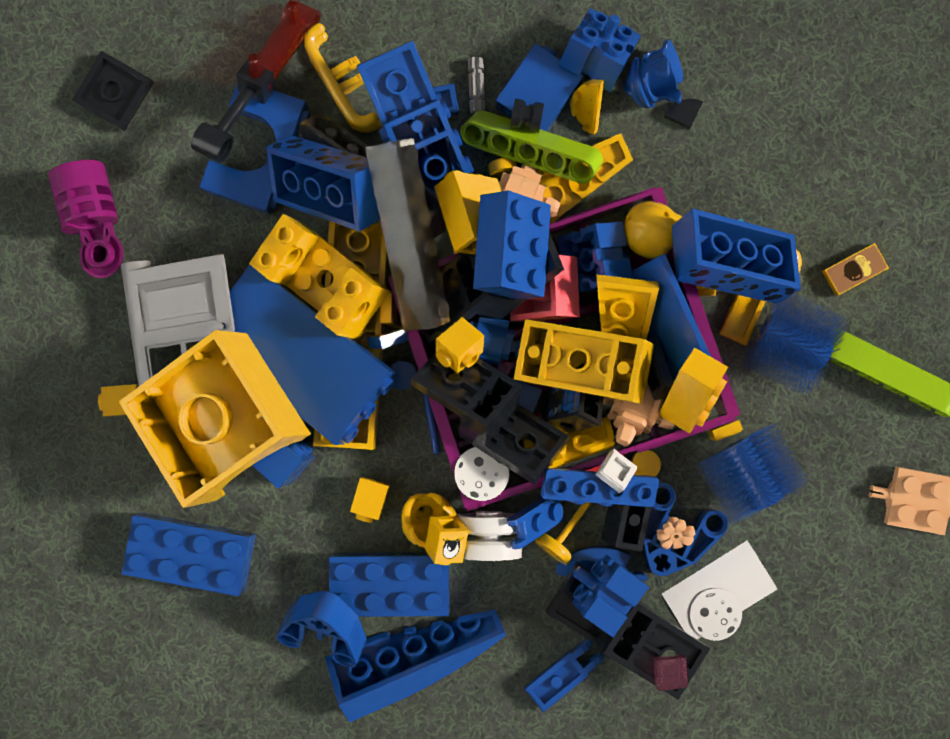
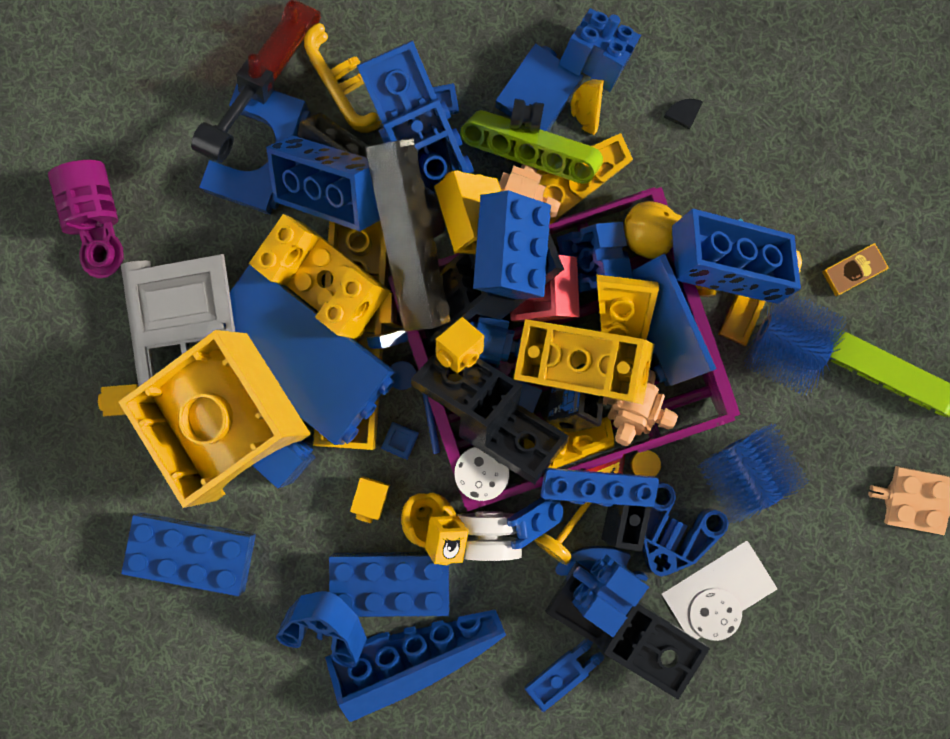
(113, 90): black plate -> none
(400, 440): none -> blue tile
(476, 84): light grey axle -> none
(499, 166): yellow tile -> none
(616, 471): white tile -> none
(655, 77): blue helmet -> none
(659, 376): black tile -> none
(670, 672): clear pink tile -> none
(675, 533): light nougat plant -> none
(694, 391): yellow brick -> none
(725, 430): yellow tile -> none

